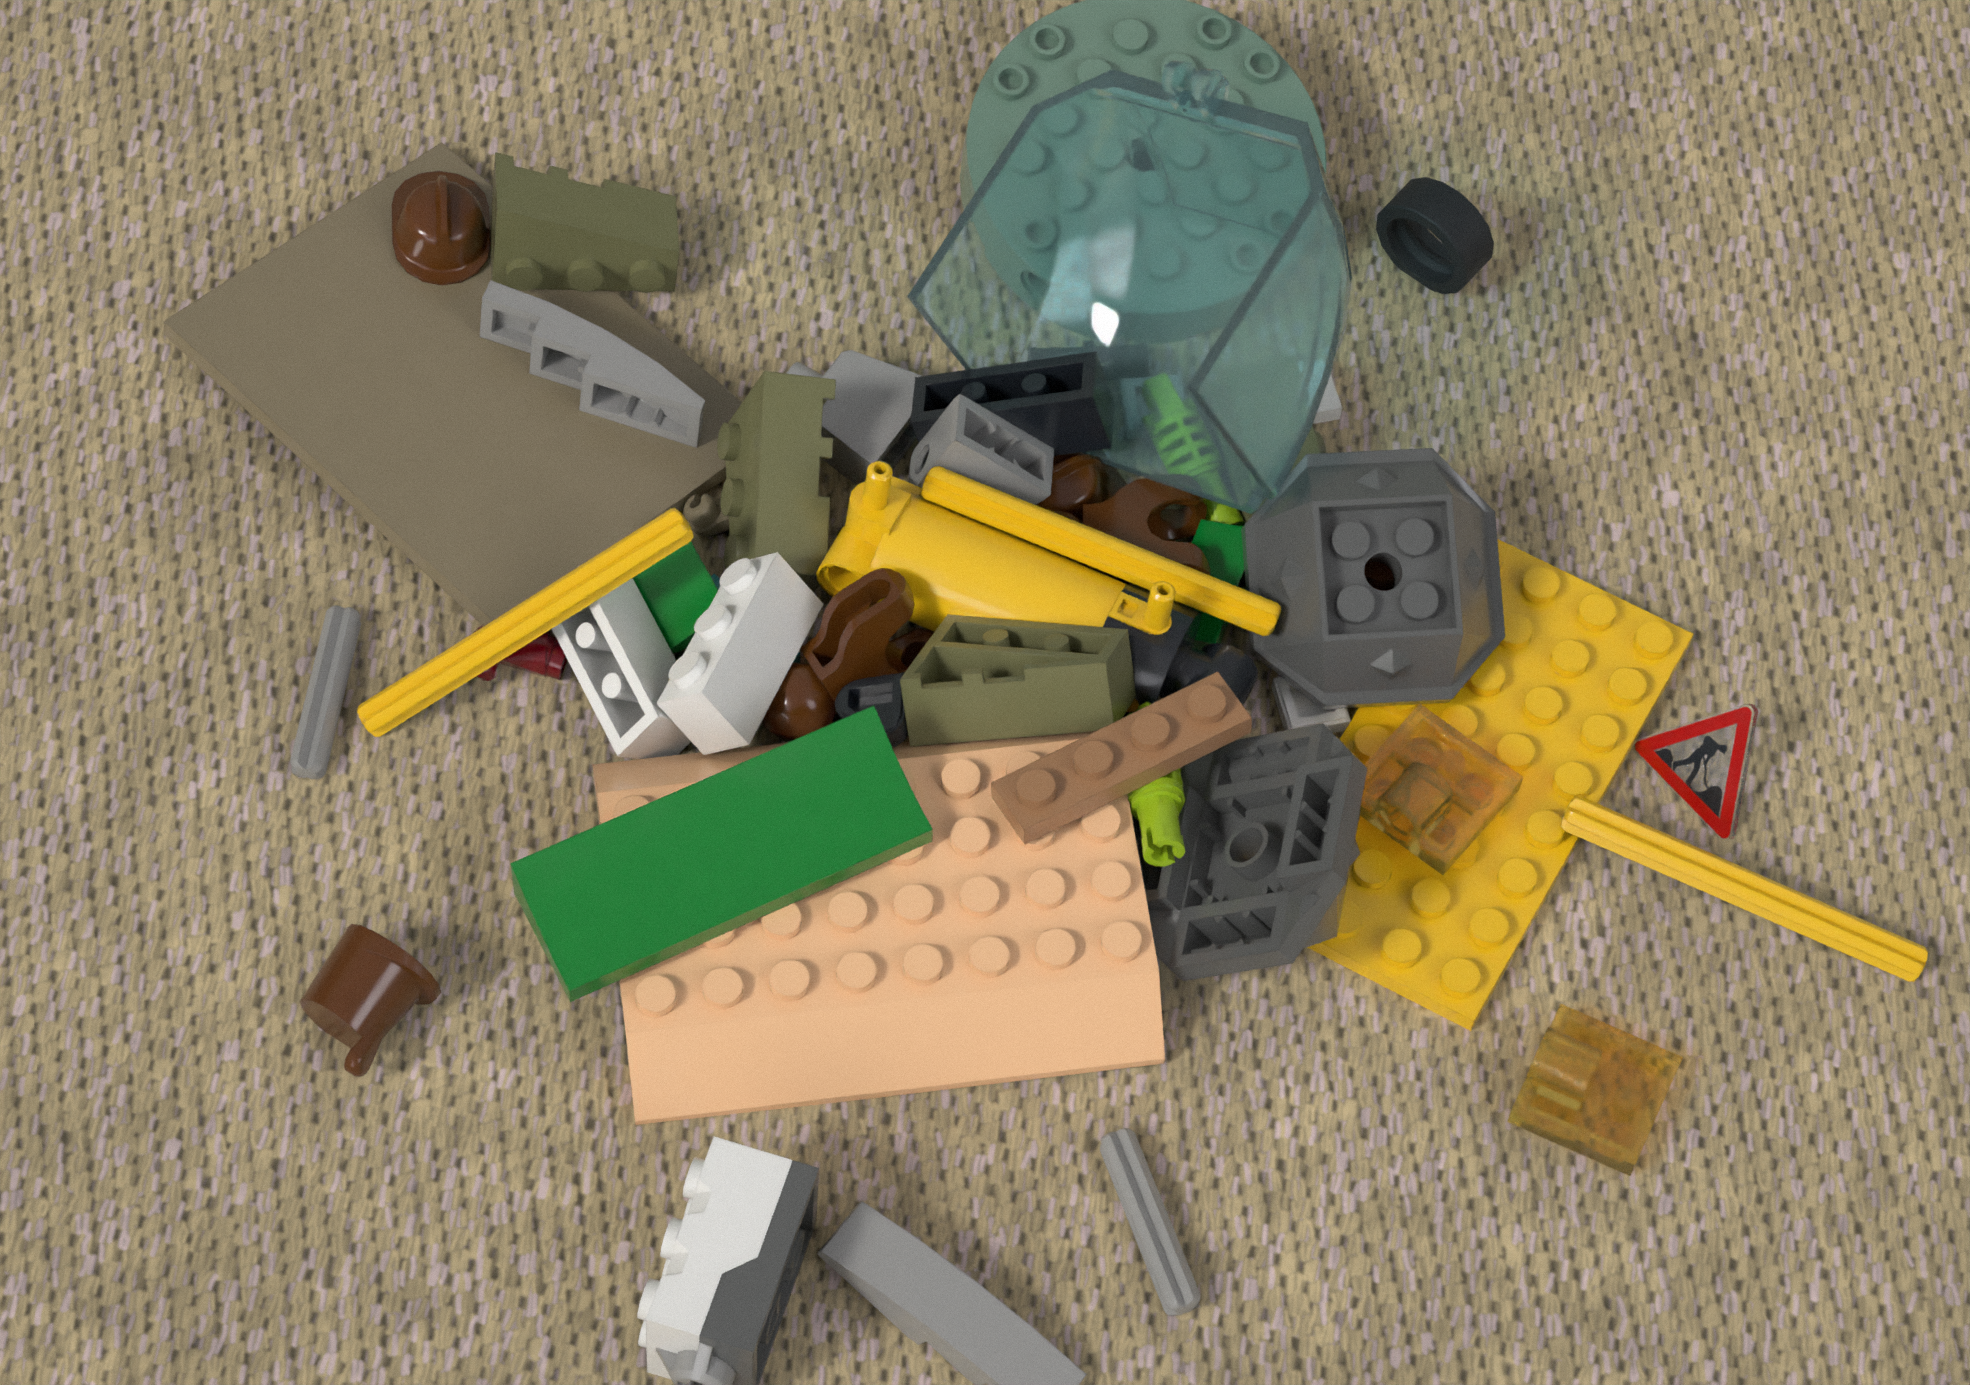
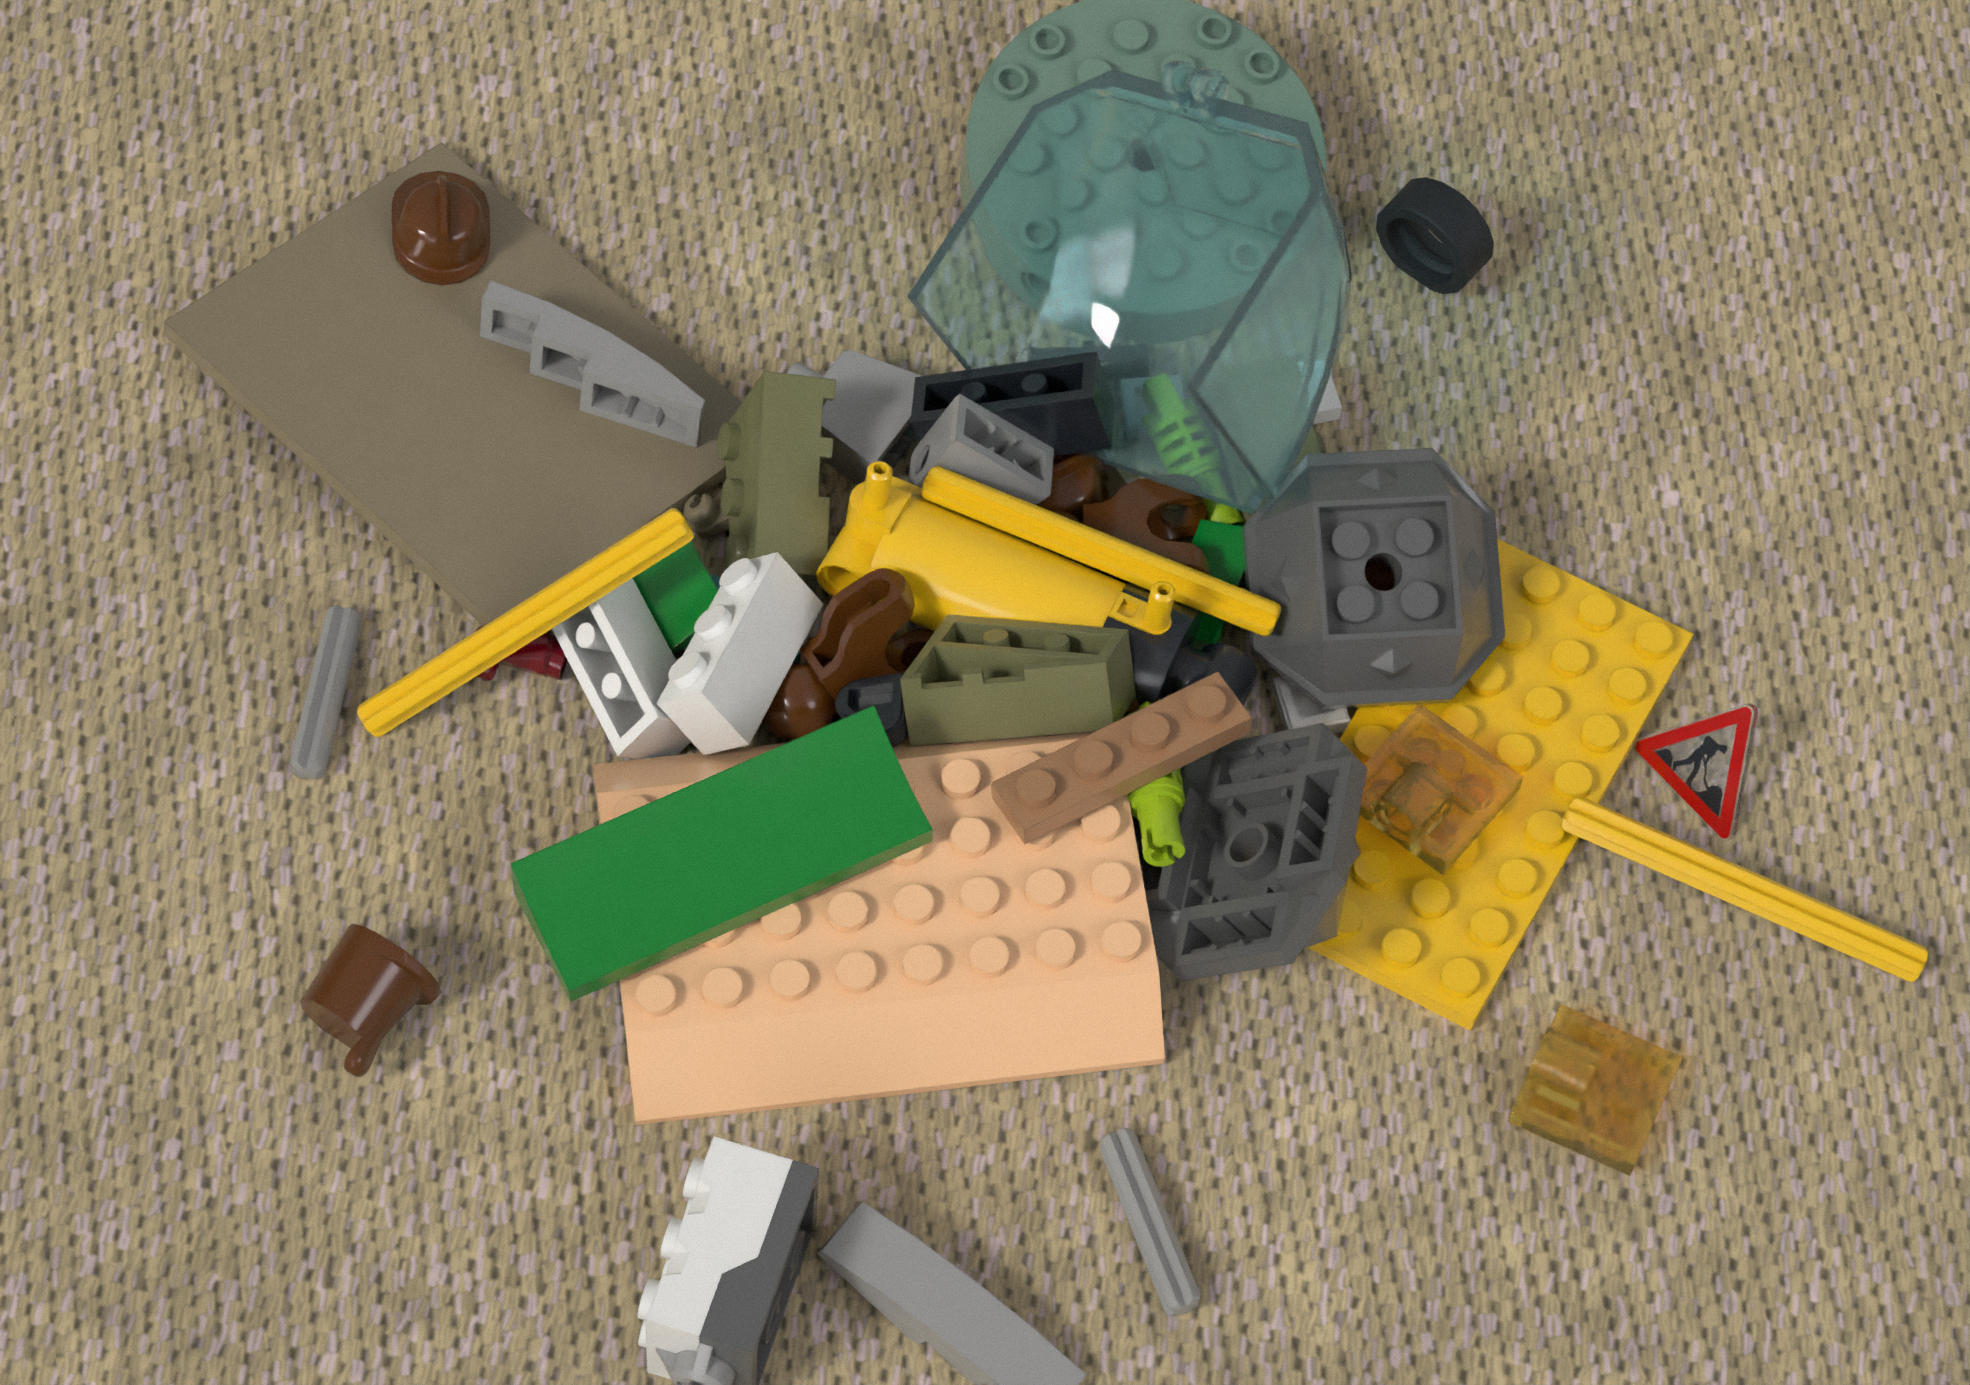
(579, 234): olive wedge -> none

